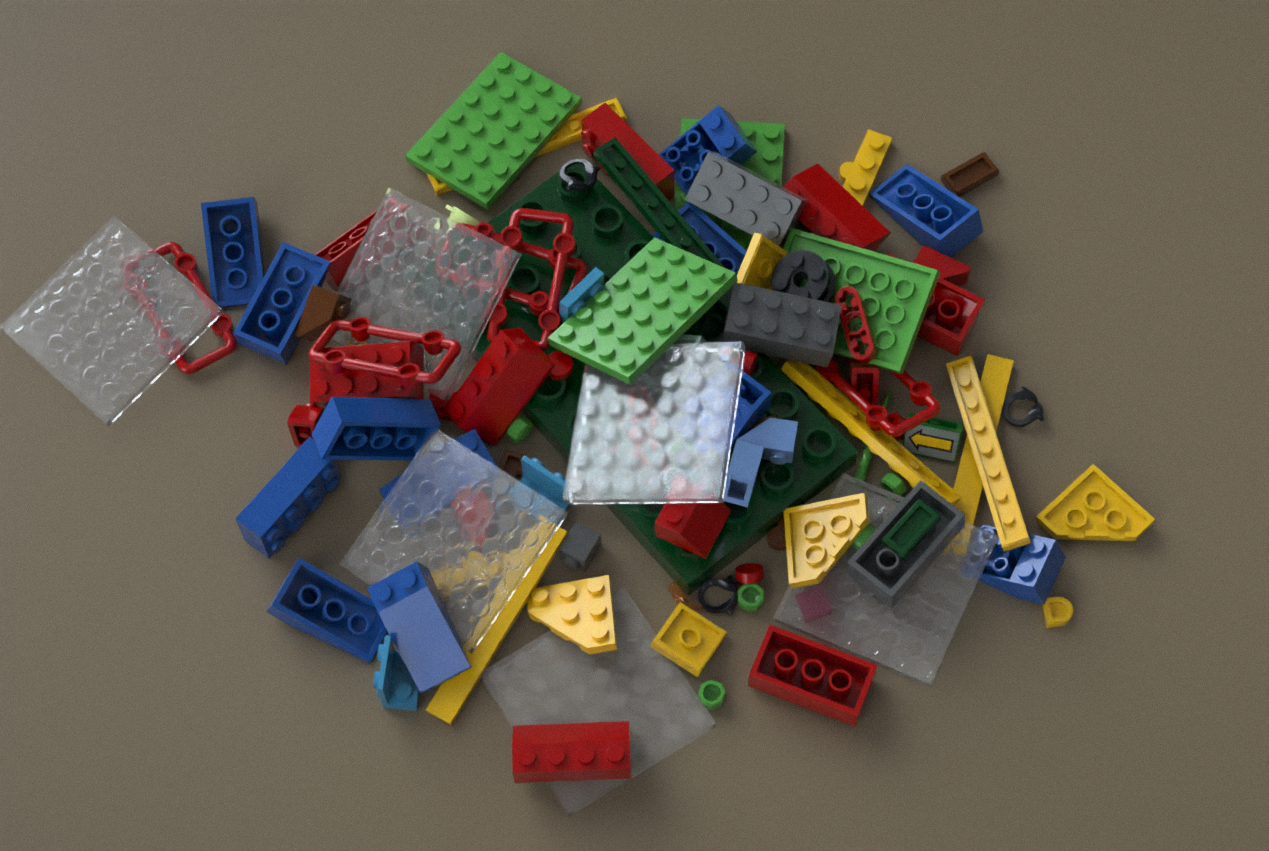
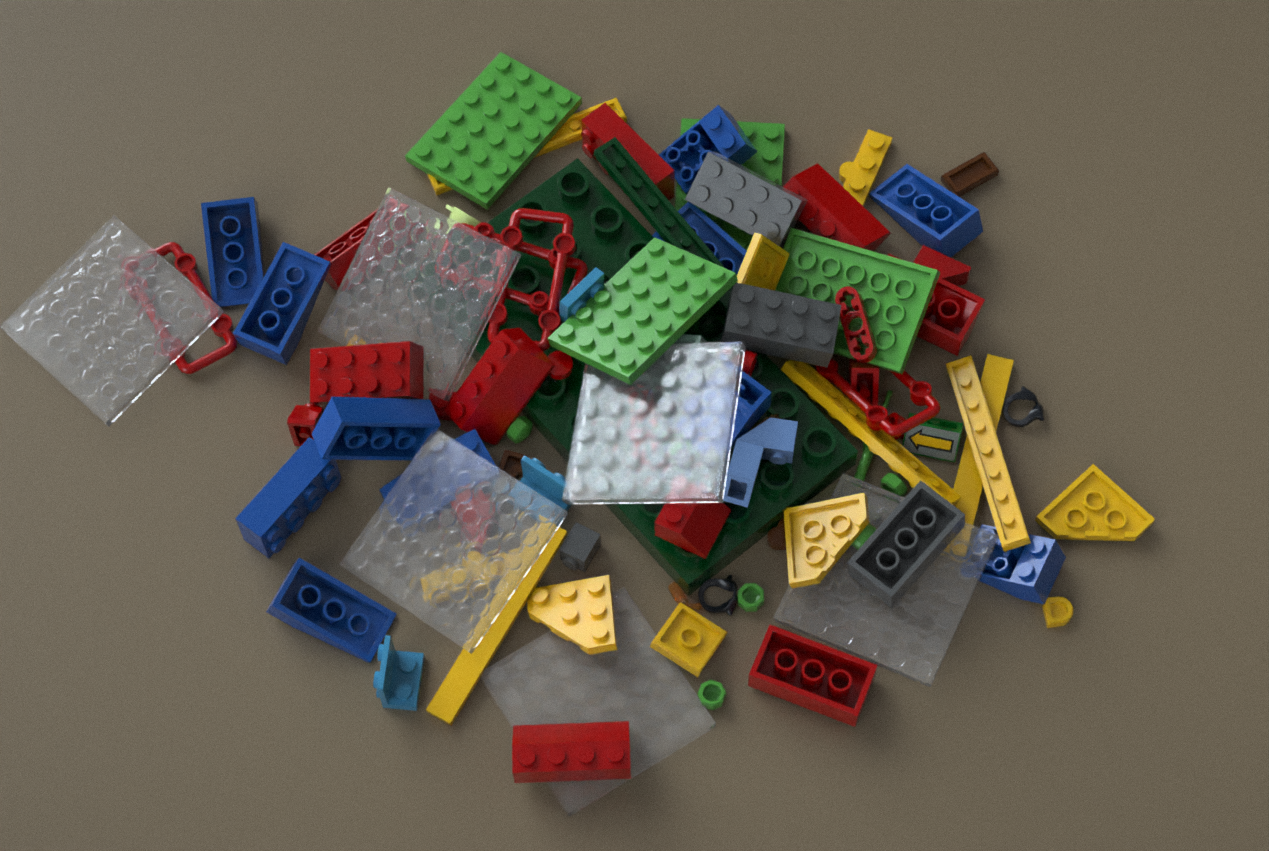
(319, 311): reddish brown slope -> none
(362, 329): red bar -> none
(420, 626): blue slope -> none
(573, 183): black piece -> none
(749, 573): red tile -> none
(802, 265): black wheel -> none
(813, 604): clear pink tile -> none
(911, 529): dark green tile -> none

